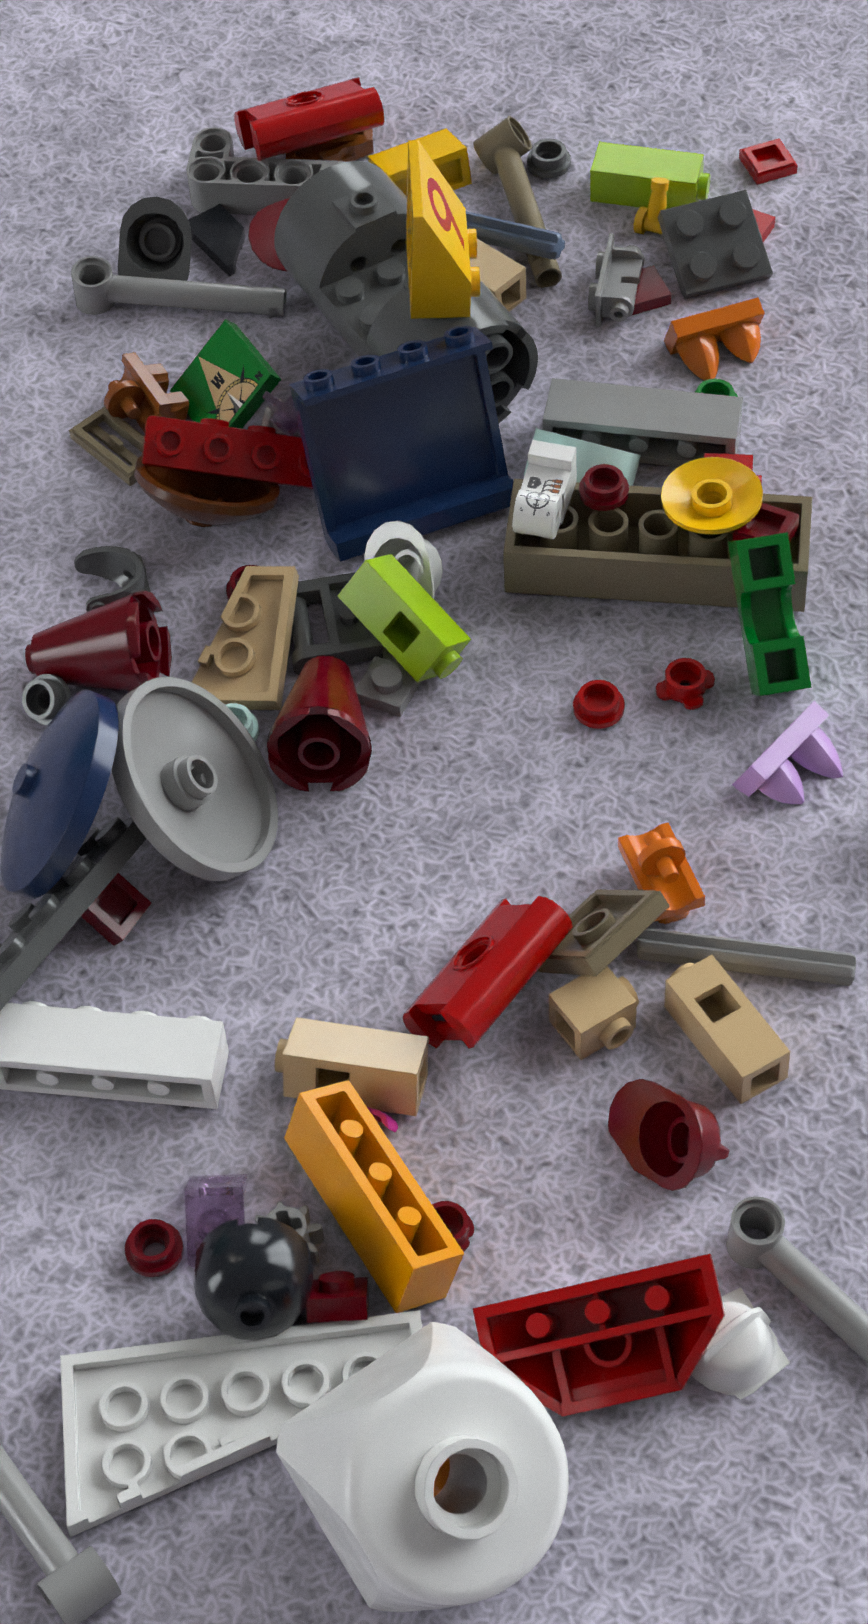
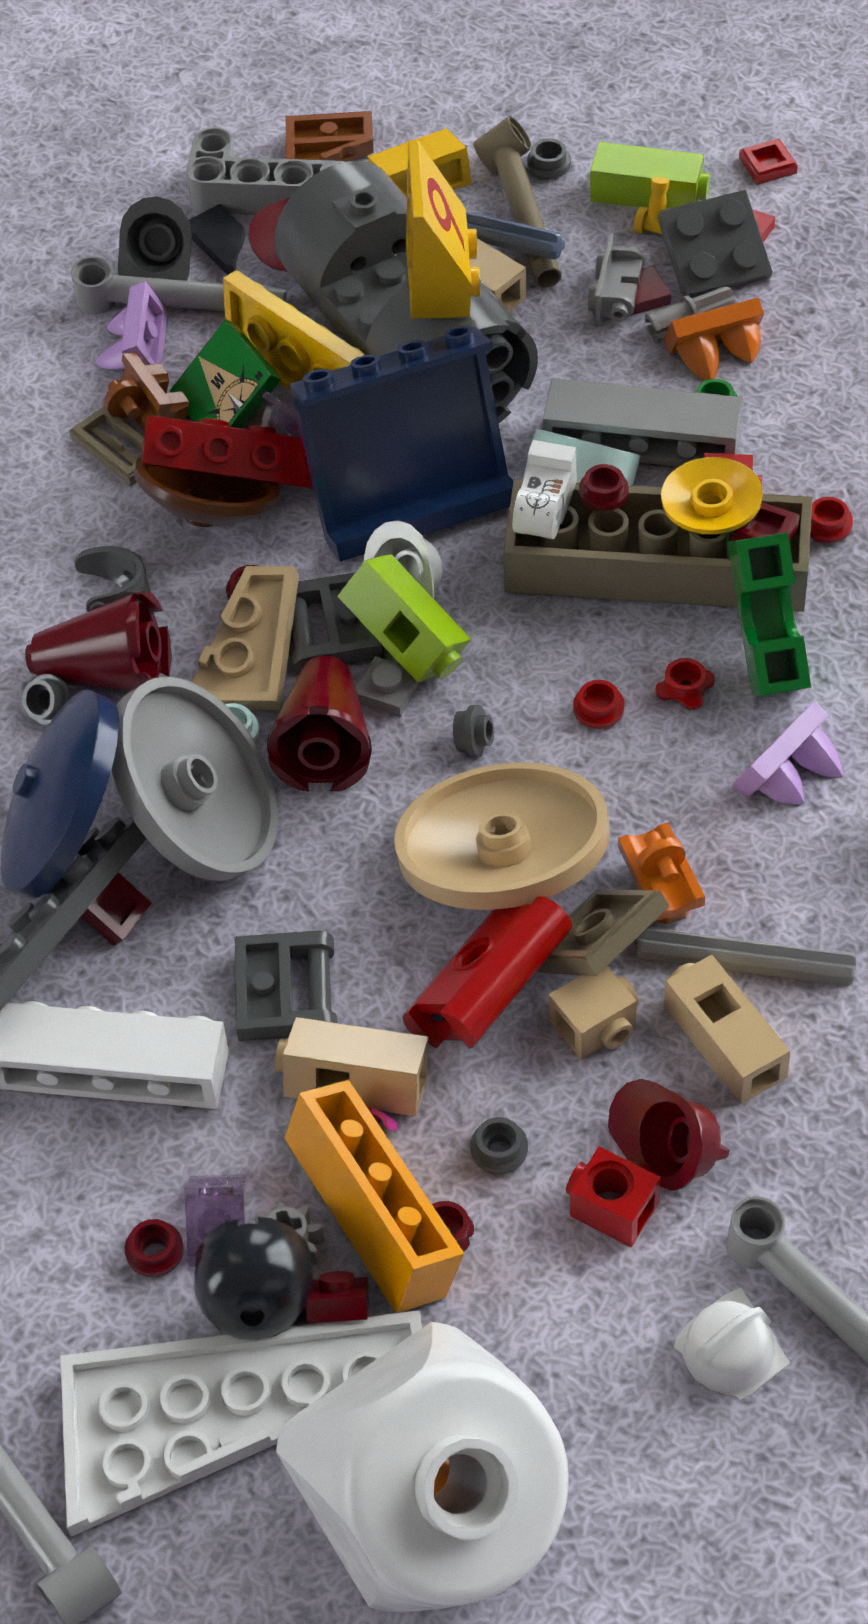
(142, 328): none -> lavender tile
(265, 982): none -> dark grey plate
(281, 332): none -> yellow plate
(309, 118): red piece -> none
(473, 730): none -> dark grey plate
(497, 1130): none -> dark grey plate
(502, 835): none -> tan dish
(608, 1335): red wedge -> none
(617, 1218): none -> red brick
(687, 307): none -> light grey axle
(830, 520): none -> red plate

